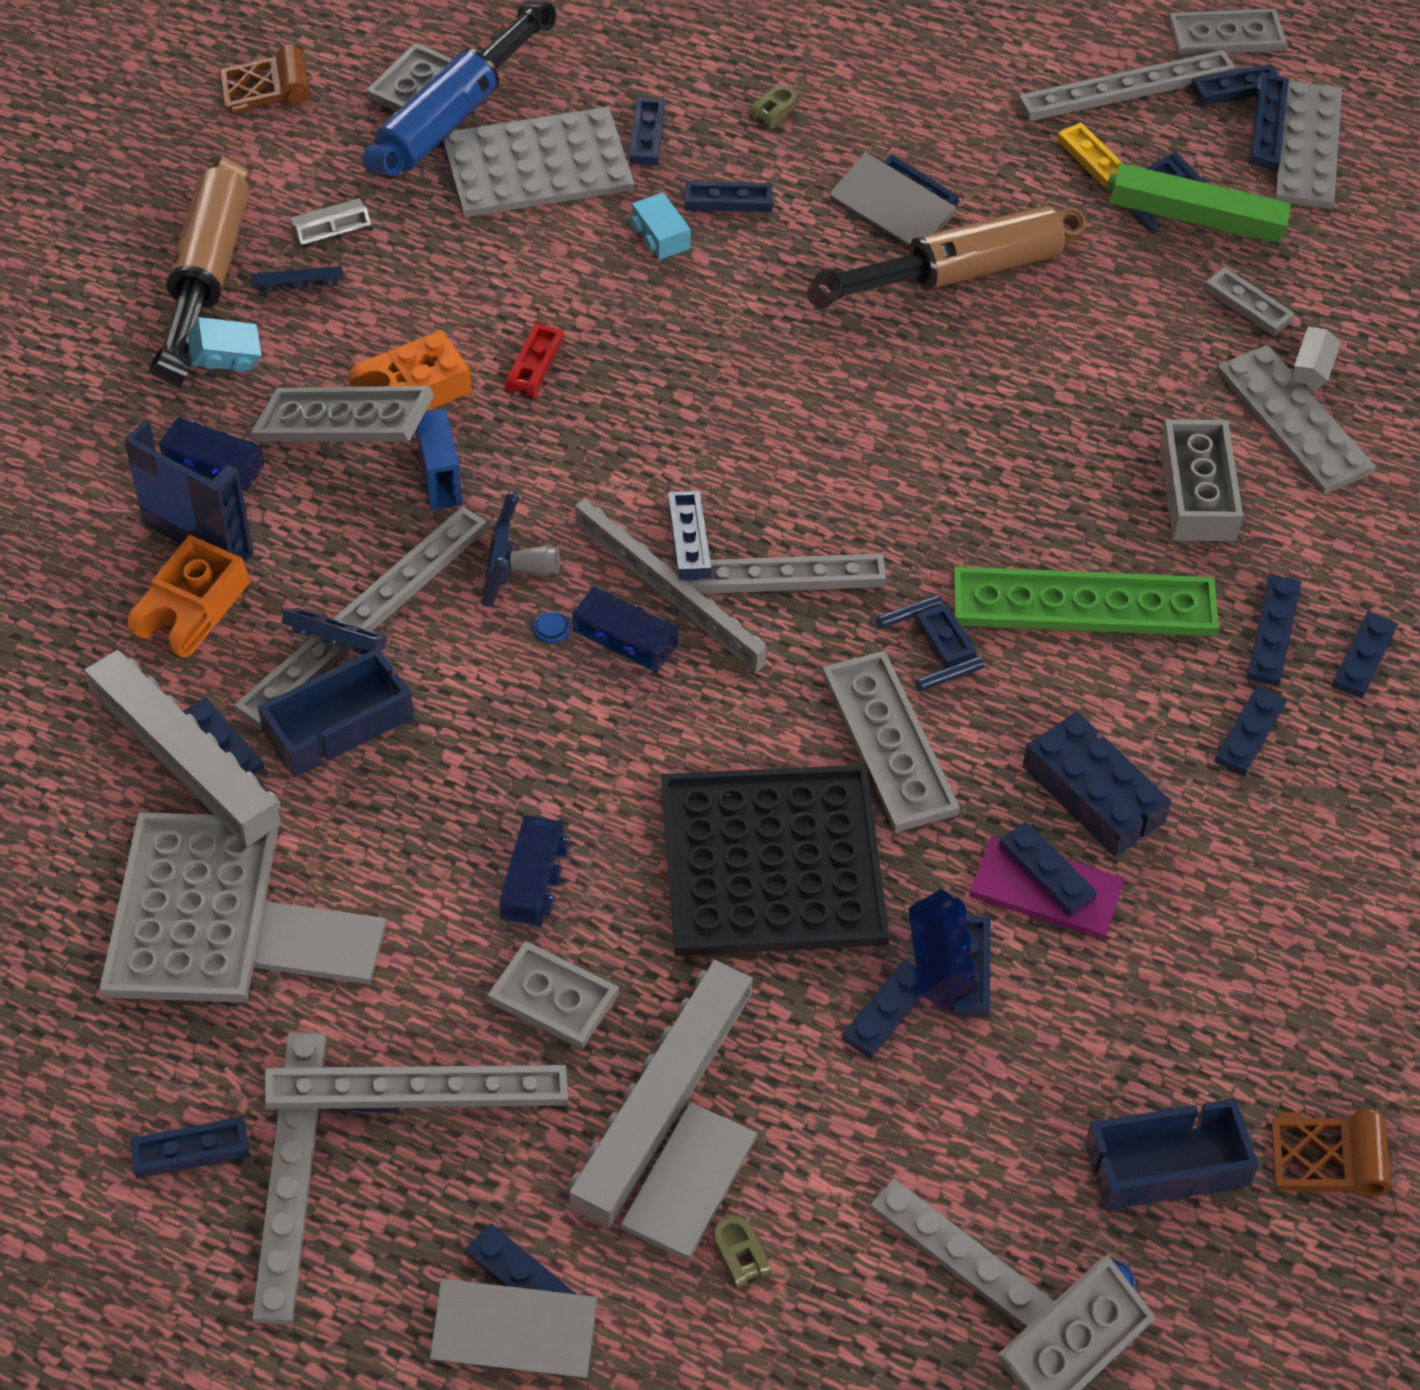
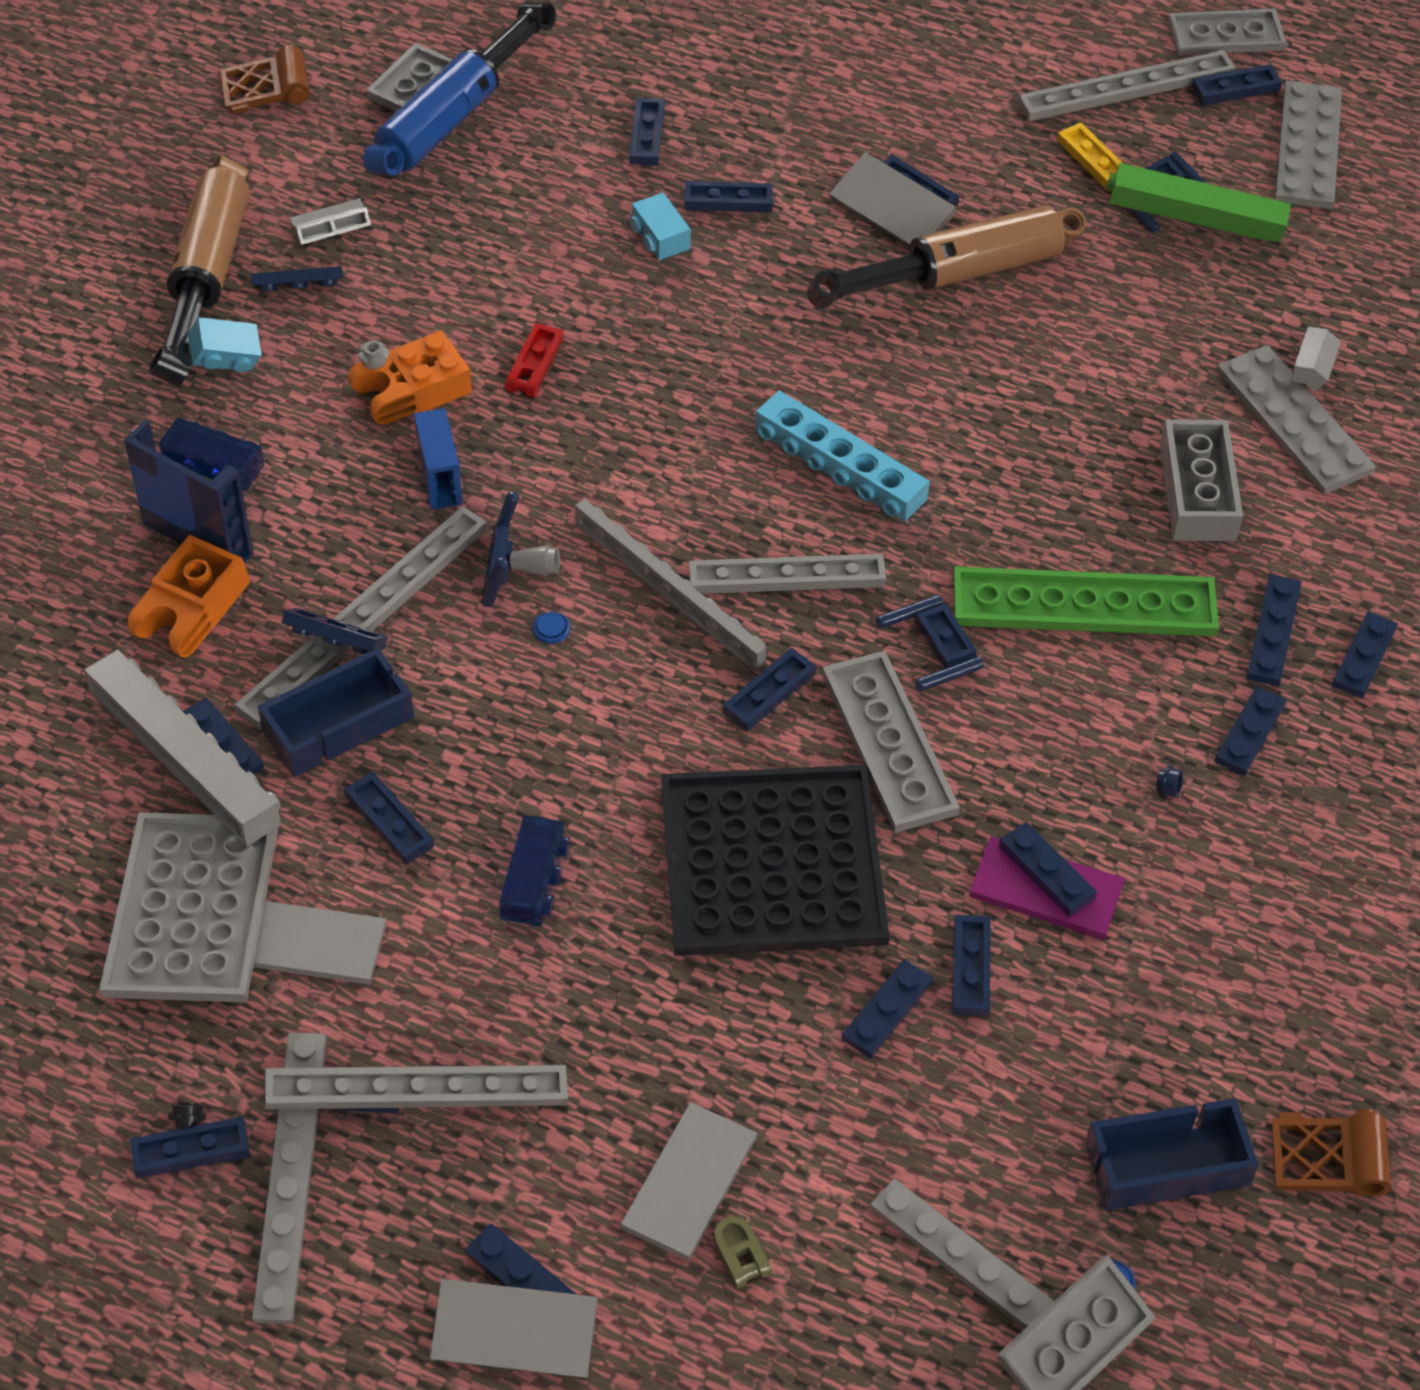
(187, 1114): none -> black plate
(343, 414): light grey plate -> none
(373, 354): none -> light grey plate
(389, 817): none -> dark blue plate
(537, 161): light grey plate -> none
(553, 994): light grey plate -> none
(625, 629): clear blue brick -> none
(660, 1093): light grey brick -> none
(689, 535): plate -> none
(769, 689): none -> dark blue plate
(780, 101): olive plate -> none
(841, 456): none -> medium azure brick
(942, 948): clear blue brick -> none
(1096, 783): dark blue piece -> none
(1170, 781): none -> dark blue plate
(1249, 301): light grey plate -> none
(1268, 121): dark blue plate -> none

